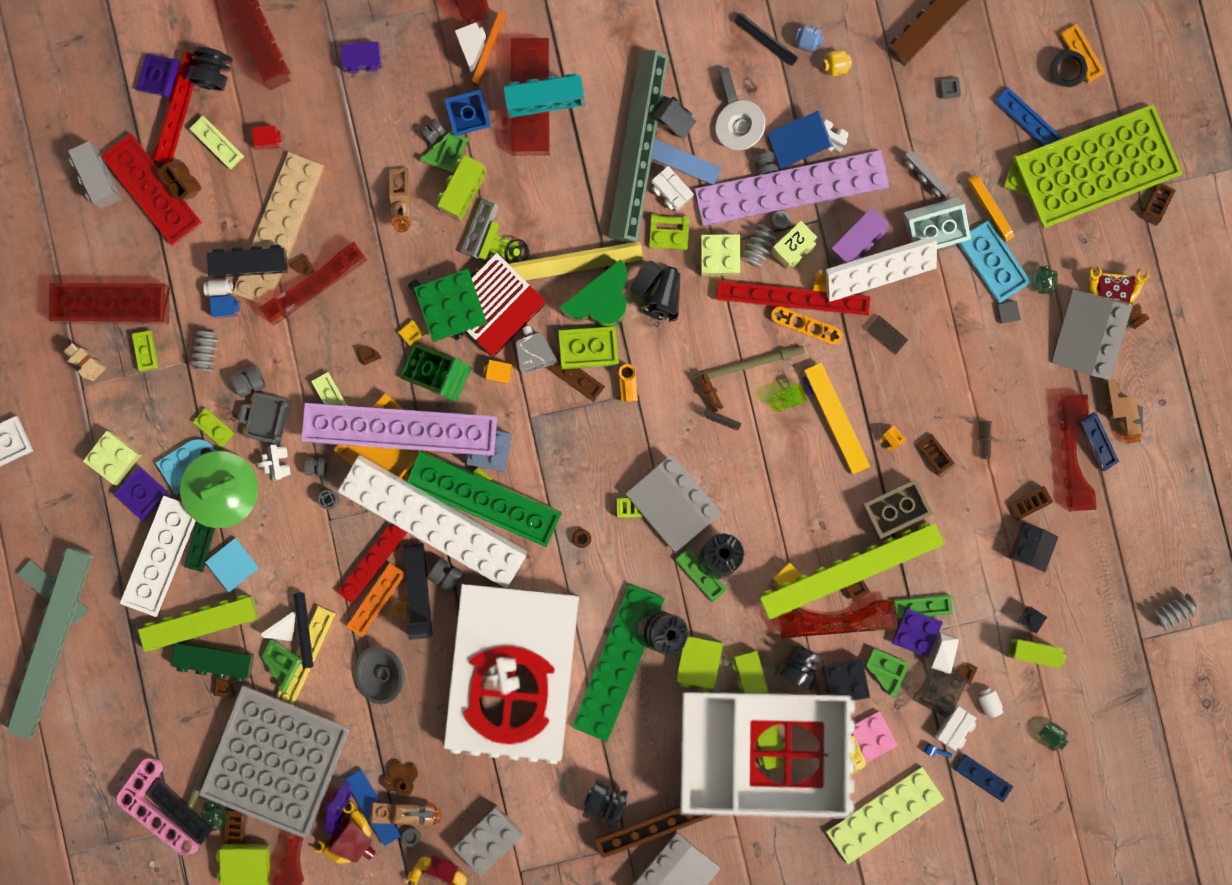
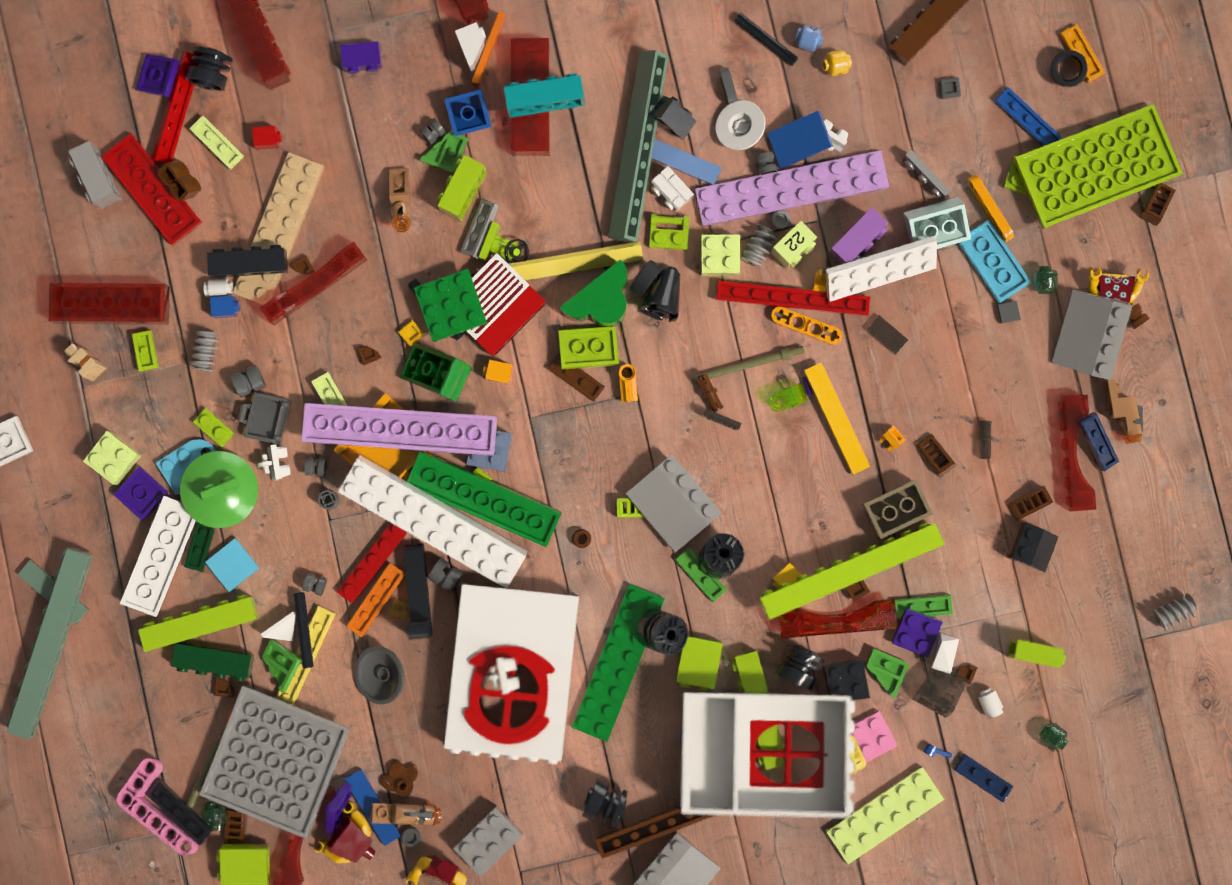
(314, 584): none -> dark grey wheel
(534, 351): light grey torso -> none
(955, 728): white brick -> none
(1032, 619): black brick -> none

